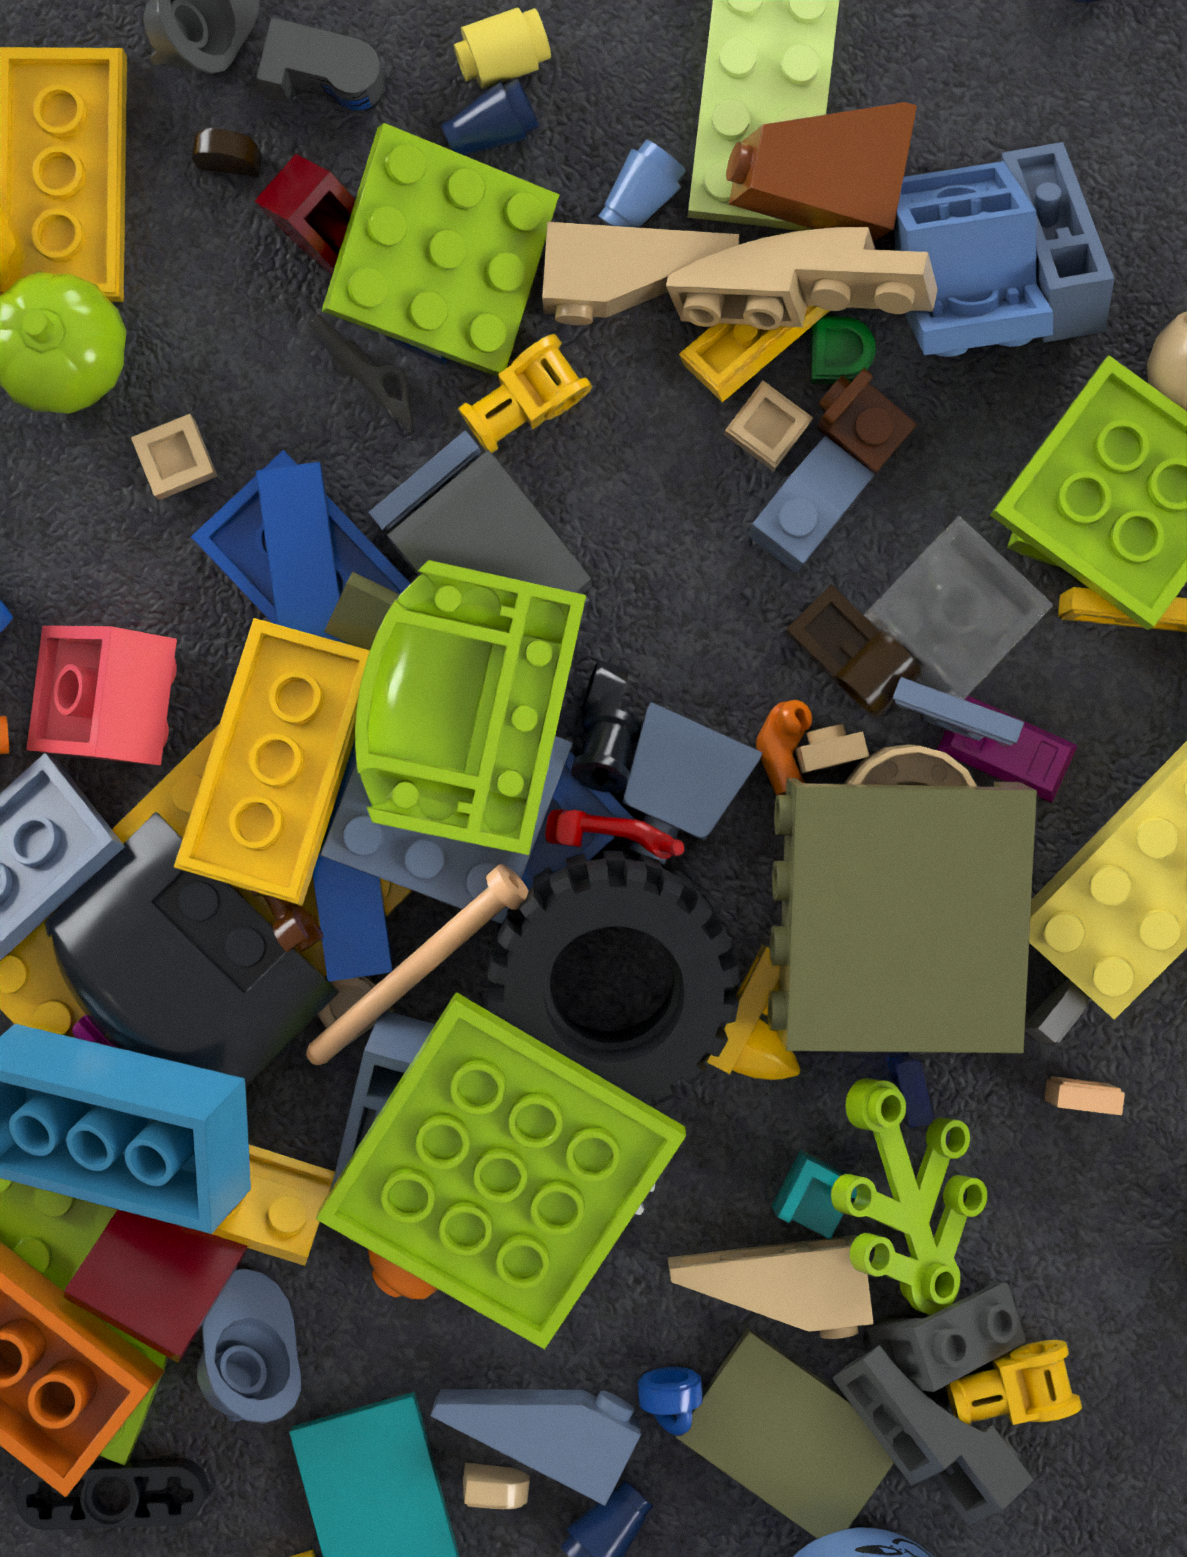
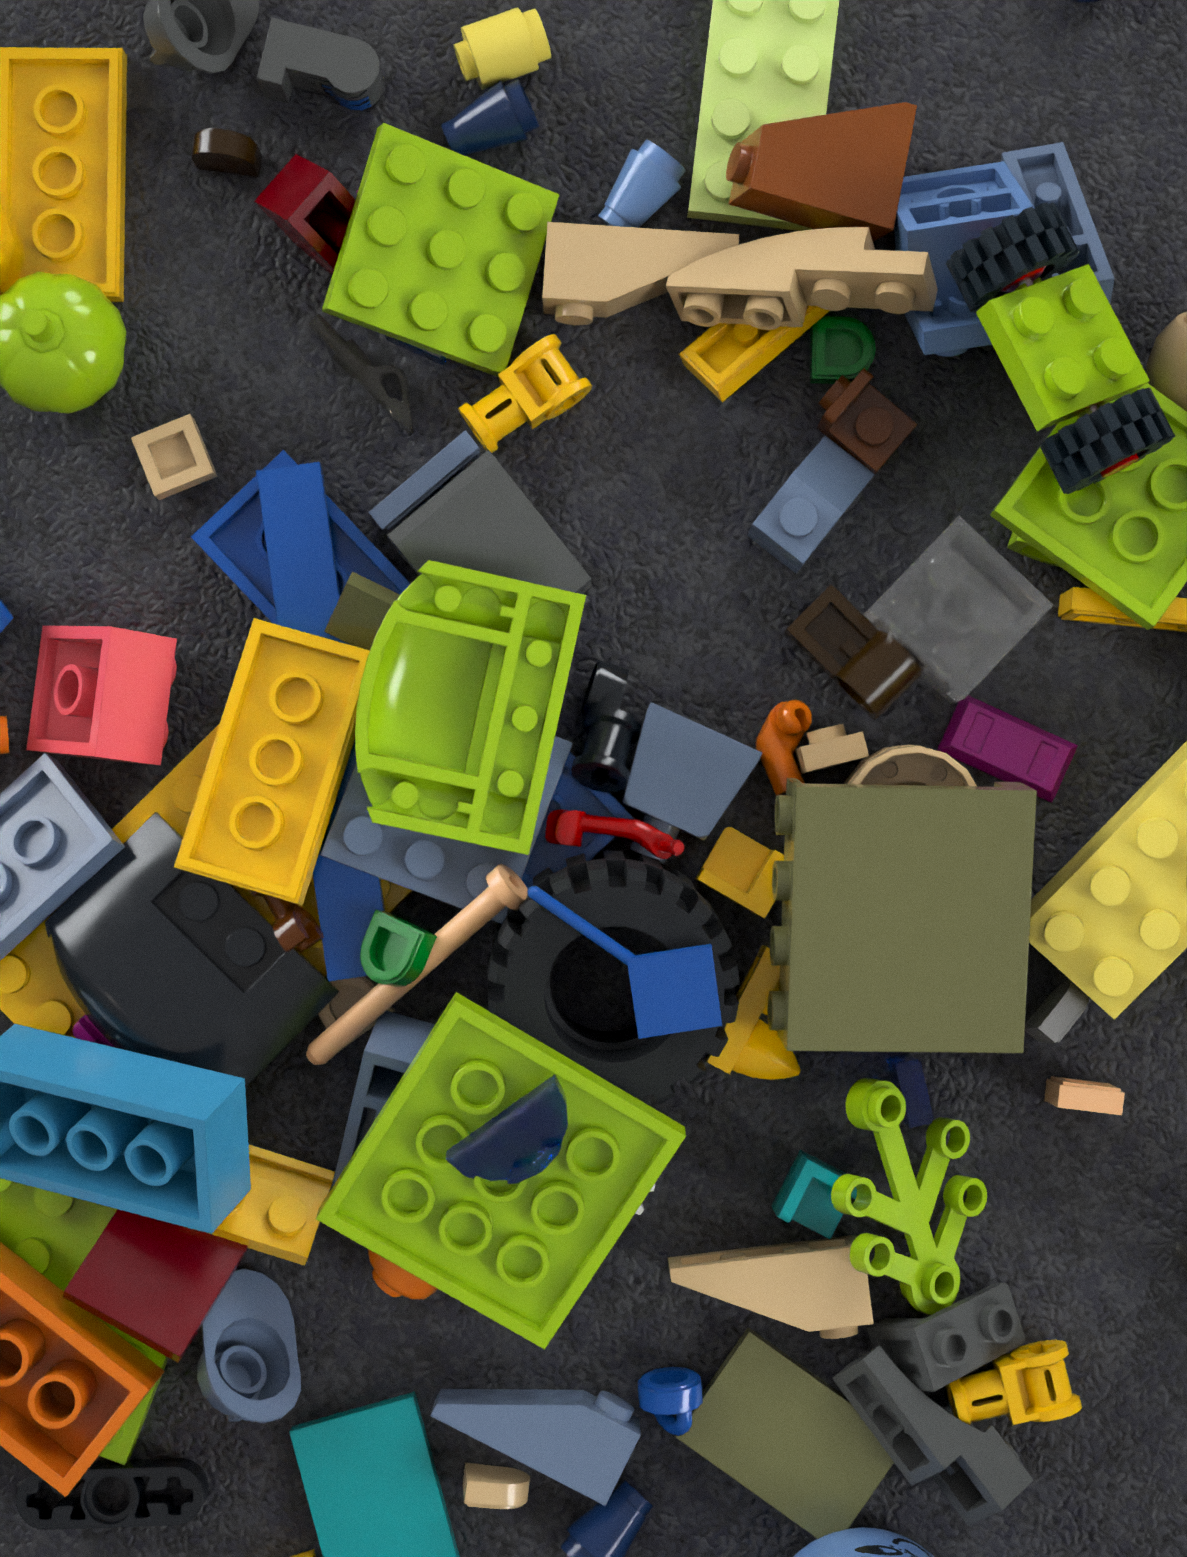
(394, 950): none -> green tile
(518, 1139): none -> clear blue tile
(668, 988): none -> blue piece
(741, 871): none -> yellow panel
(768, 426): tan tile -> none
(957, 714): sand blue tile -> none
(1060, 346): none -> plate

